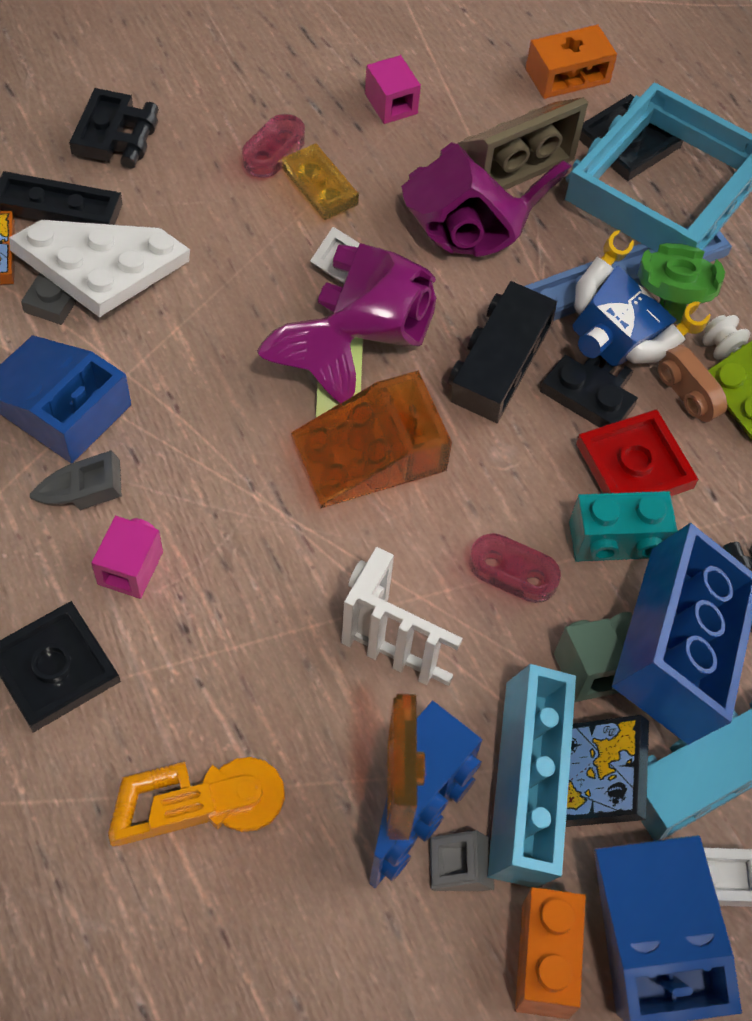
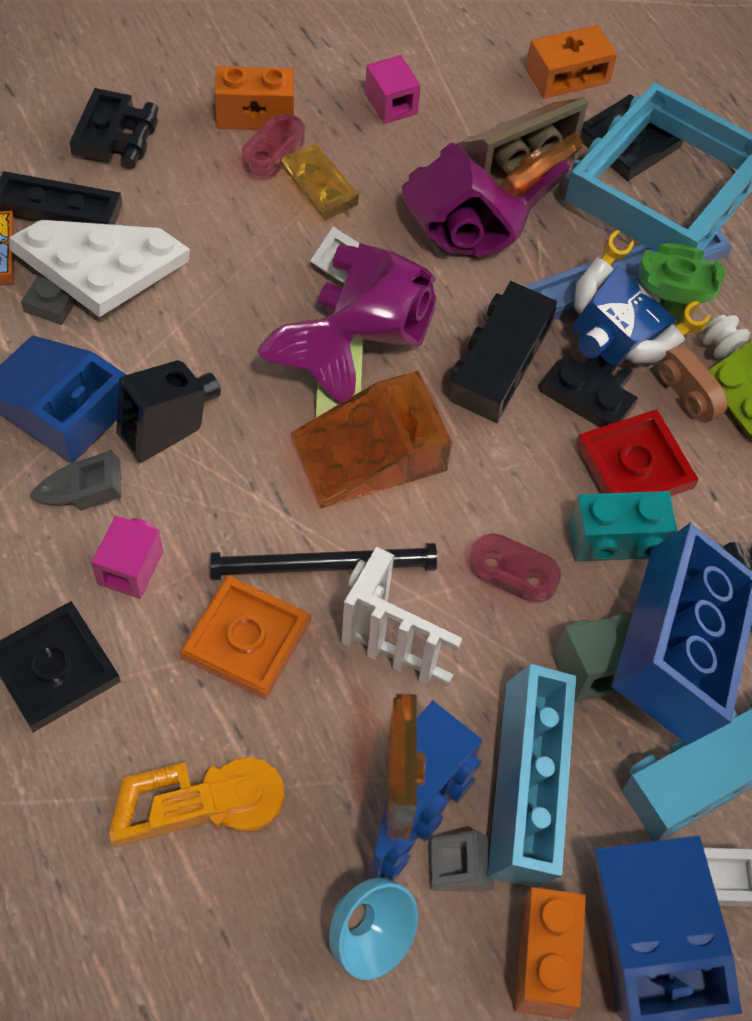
(161, 407): none -> black torso
(246, 637): none -> orange tile
(252, 95): none -> orange brick
(317, 561): none -> black bar
(382, 936): none -> medium azure piece
(538, 163): none -> clear orange plate
(608, 771): tile -> none

